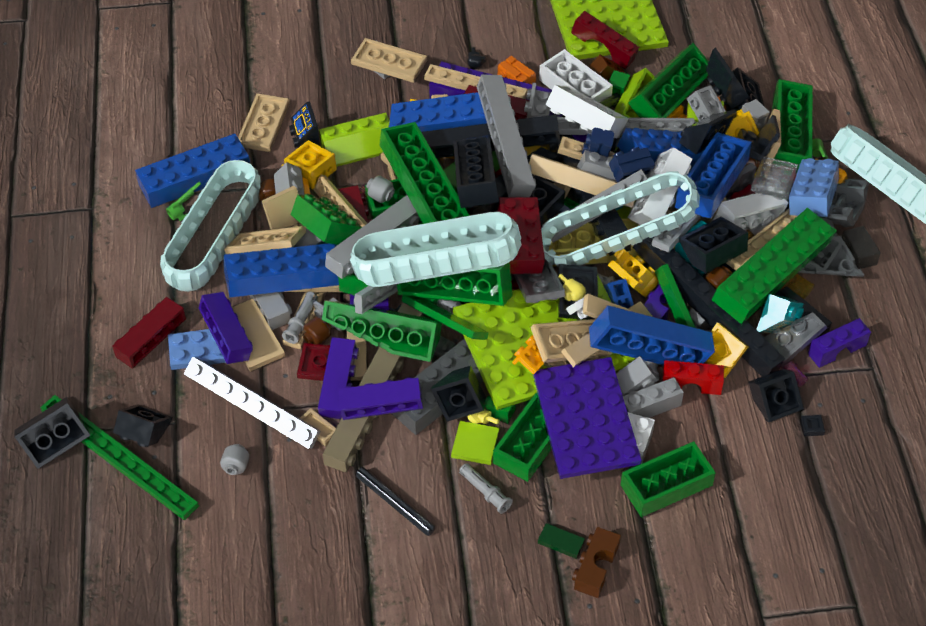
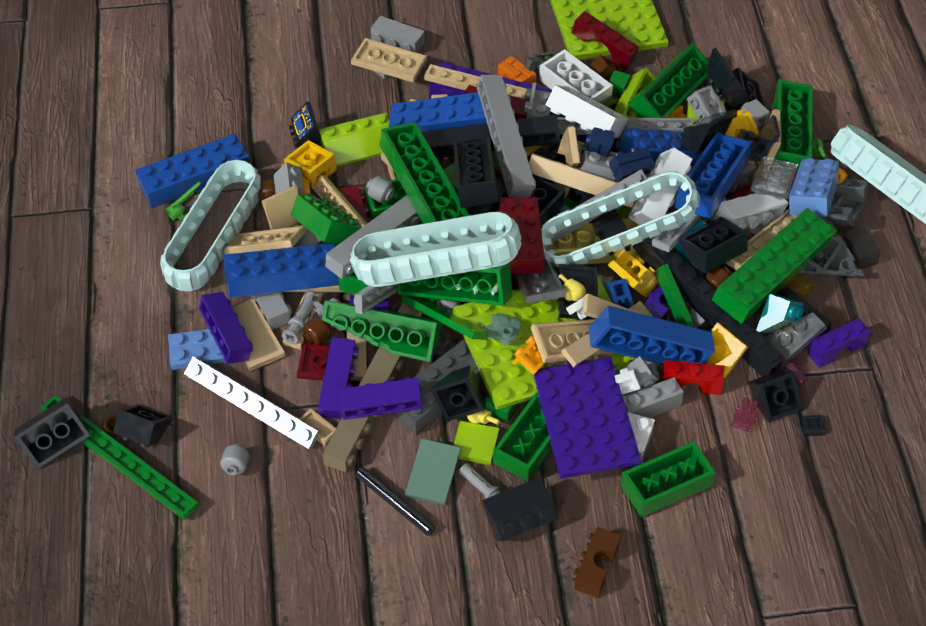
(110, 421): none -> reddish brown hinge
(149, 332): dark red brick -> none
(263, 122): tan tile -> none
(397, 34): none -> light grey brick
(433, 472): none -> sand green tile
(475, 60): black piece -> none
(503, 329): none -> sand green plate
(519, 509): none -> black slope
(538, 59): none -> dark grey hinge
(561, 541): dark green tile -> none
(571, 147): none -> tan tile
(627, 381): none -> white tile
(745, 416): none -> clear pink plate

